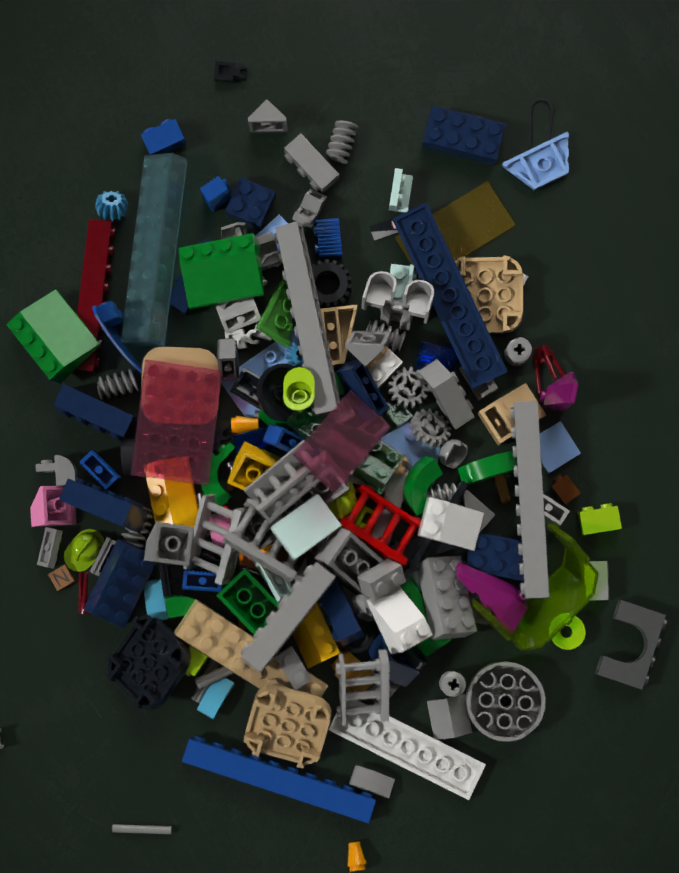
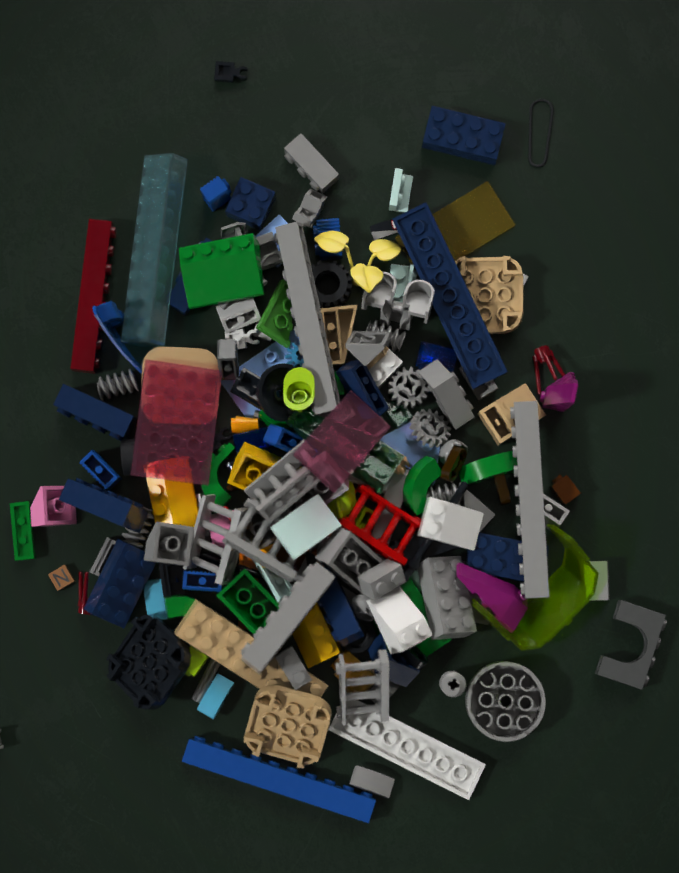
(22, 531): none -> green plate
(49, 547): light grey plate -> none
(54, 336): green slope -> none
(62, 467): light grey brick -> none
(83, 550): lime piece -> none
(111, 205): dark azure gear -> none
(142, 829): light grey bar -> none
(163, 138): blue brick -> none
(212, 676): light grey axle -> none
(267, 119): light grey slope -> none
(340, 141): light grey piece -> none
(355, 857): light orange cone -> none
(362, 276): none -> light yellow plant
(449, 717): light grey slope -> none
(453, 464): none -> dark brown beam
(523, 347): light grey piece -> none
(542, 163): light blue wing -> none
(556, 447): light blue tile -> none
(576, 637): lime piece -> none
(599, 520): lime brick -> none

